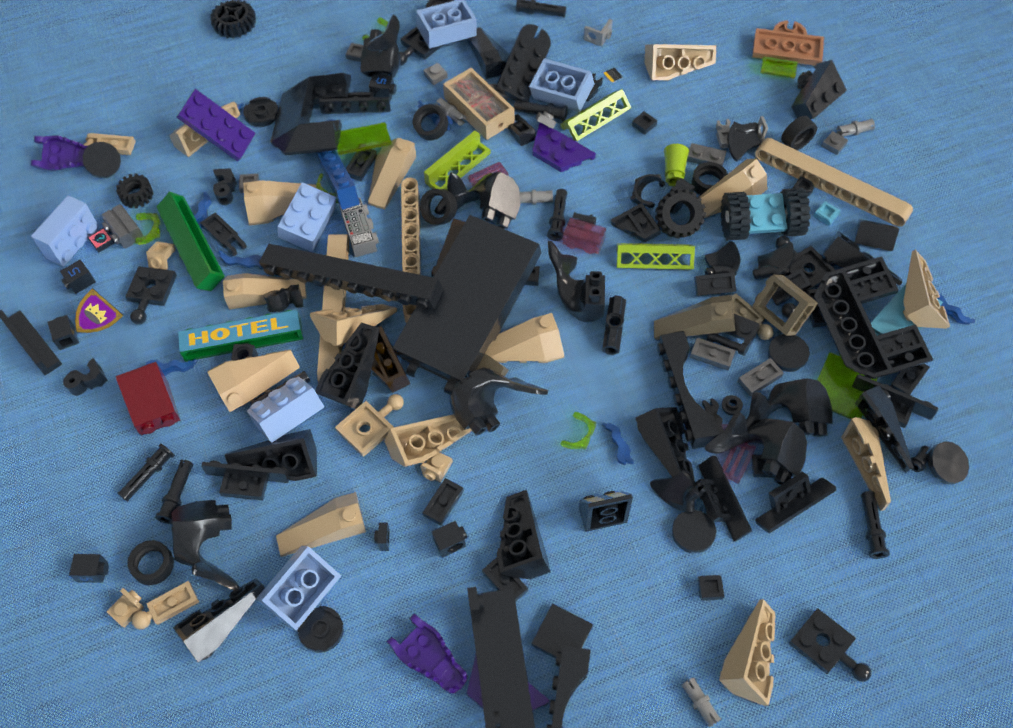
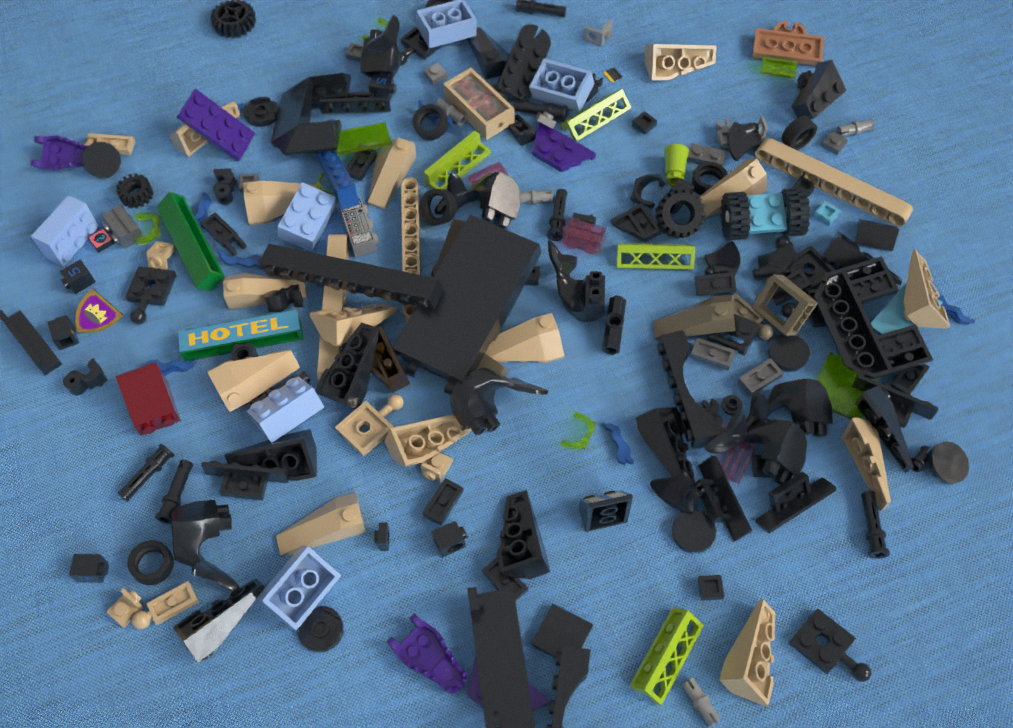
(663, 651): none -> lime fence

